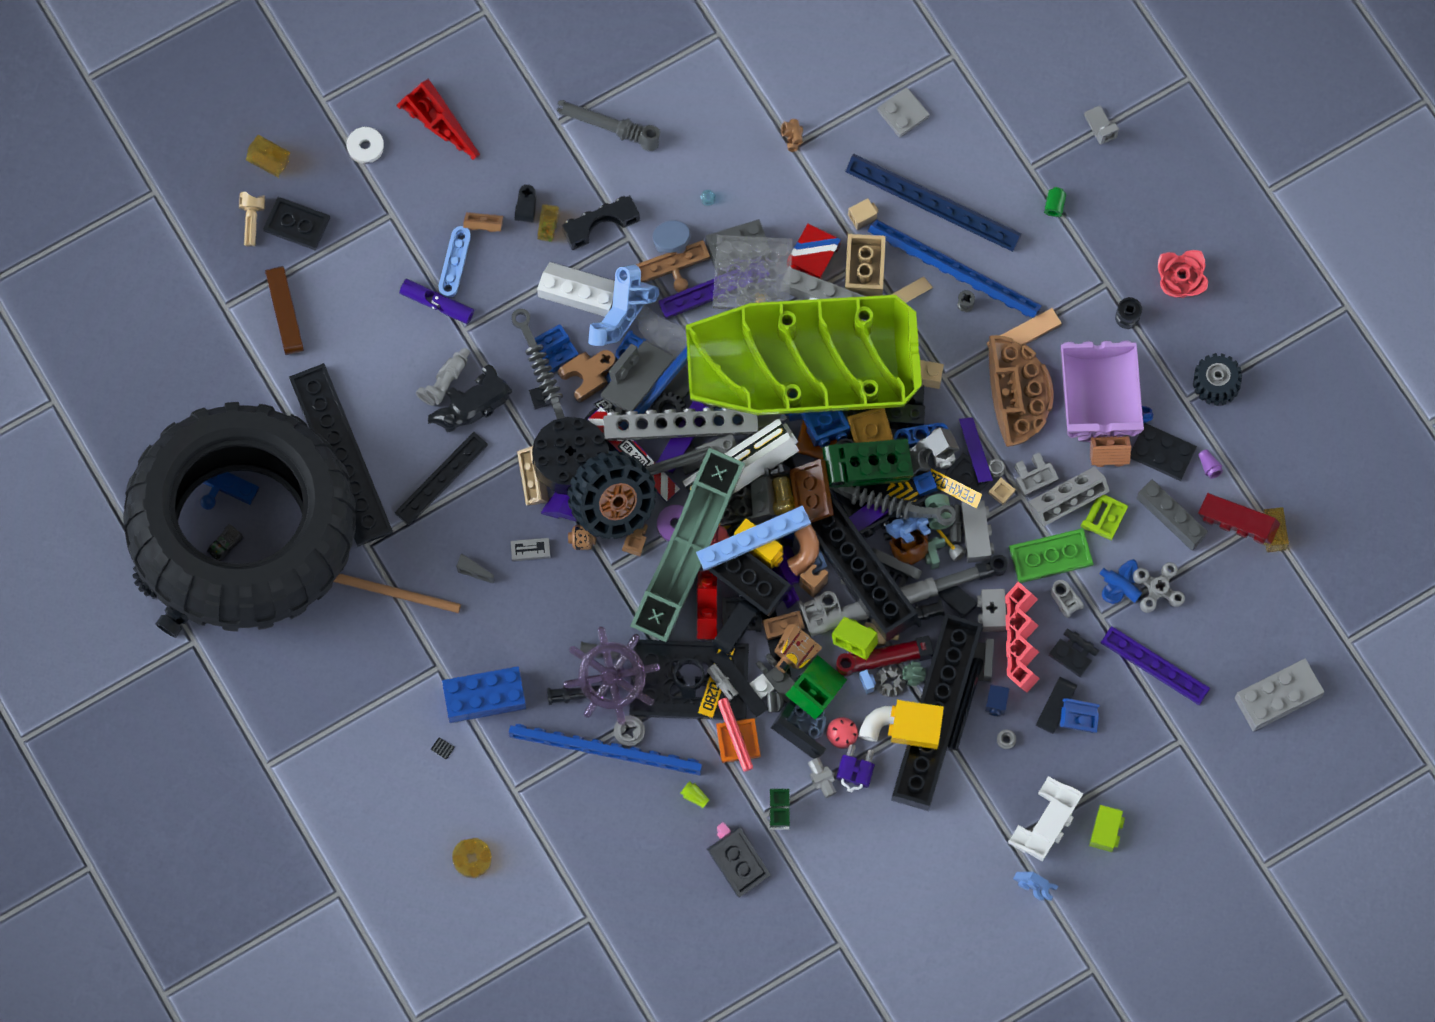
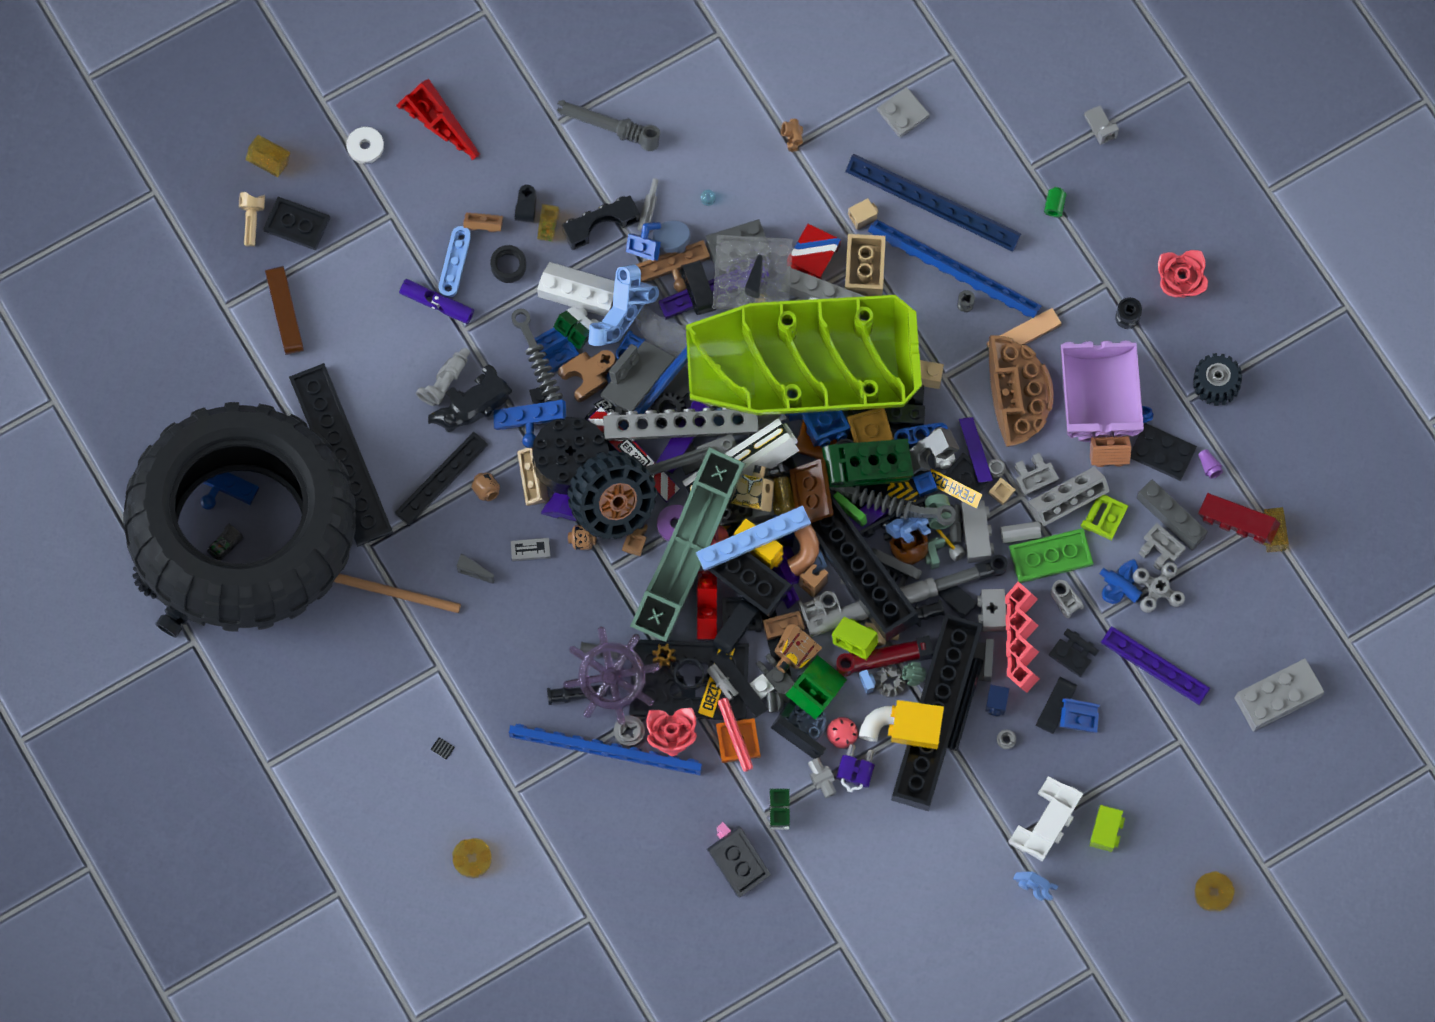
(484, 694): blue brick -> none
(485, 486): none -> medium nougat head
(508, 250): none -> black tyre
(529, 416): none -> blue plate
(574, 325): none -> dark green hips
(642, 245): none -> plate
(649, 205): none -> light grey axle
(665, 649): none -> pearl gold gear
(671, 732): none -> coral brick
(694, 794): lime cone -> none
(697, 287): none -> black beam
(754, 281): none -> black slope
(754, 491): none -> tan torso
(851, 510): none -> bright green tile
(913, 290): tan sticker -> none
(1020, 532): none -> light grey axle
(1163, 542): none -> light grey plate
(1214, 902): none -> clear yellow plate

